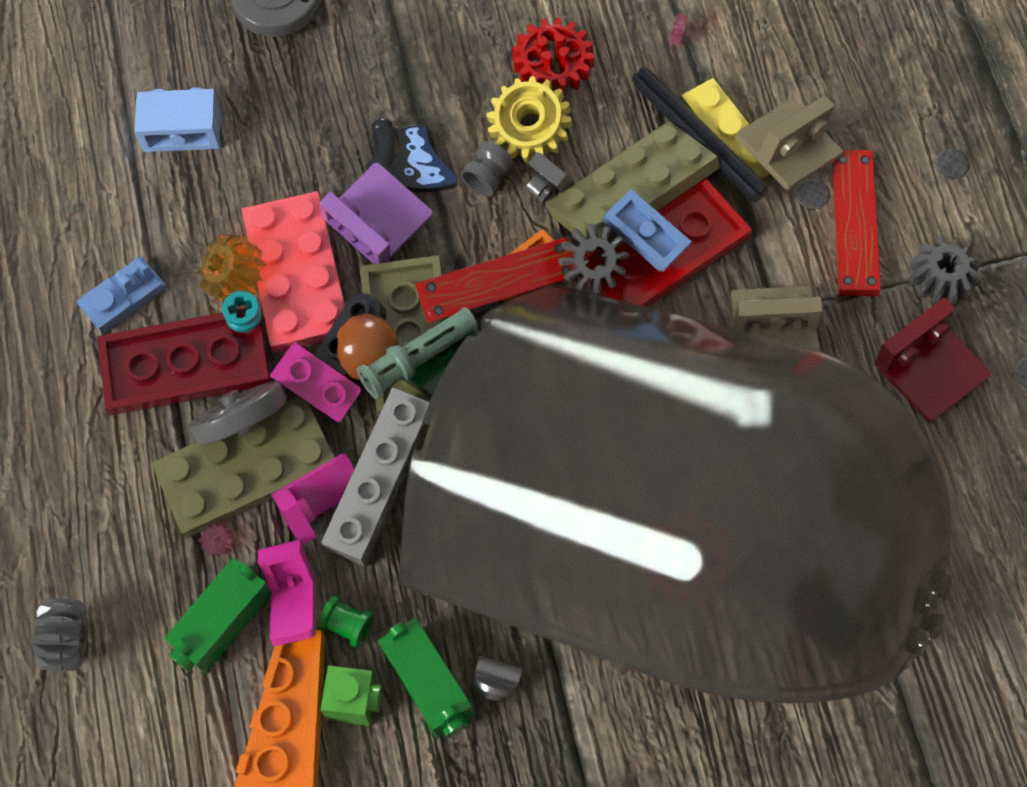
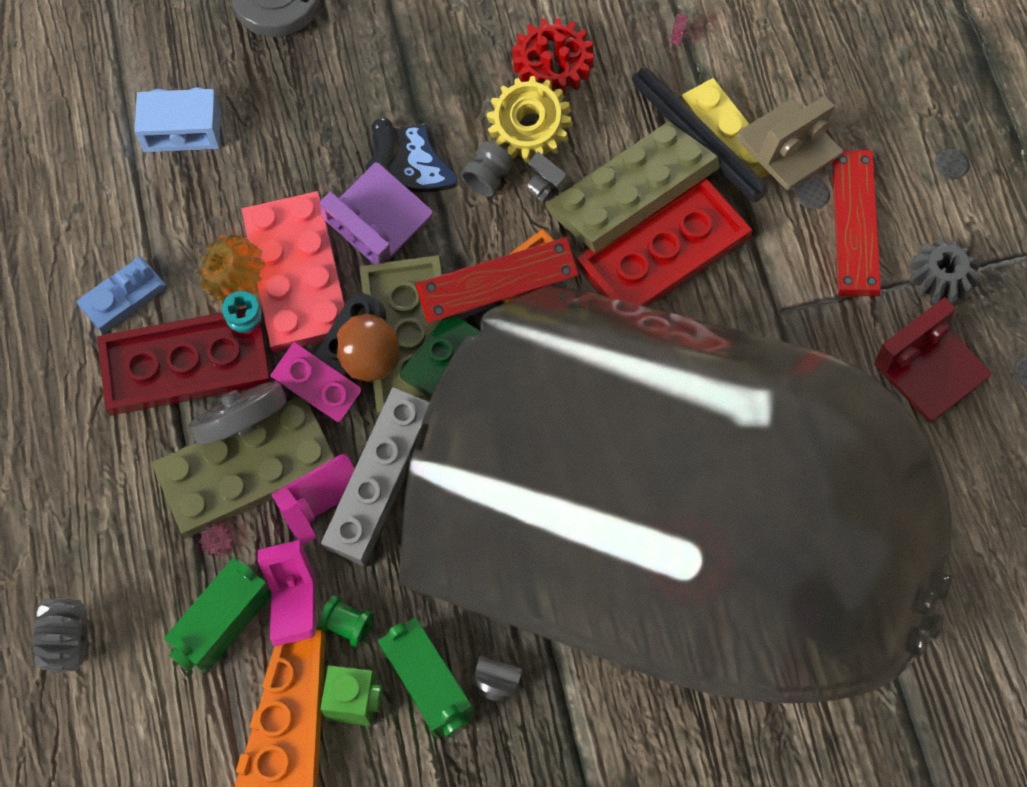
(398, 358): sand green pin -> none
(597, 271): dark grey gear -> none
(646, 231): medium blue plate -> none
(778, 314): dark tan bracket -> none

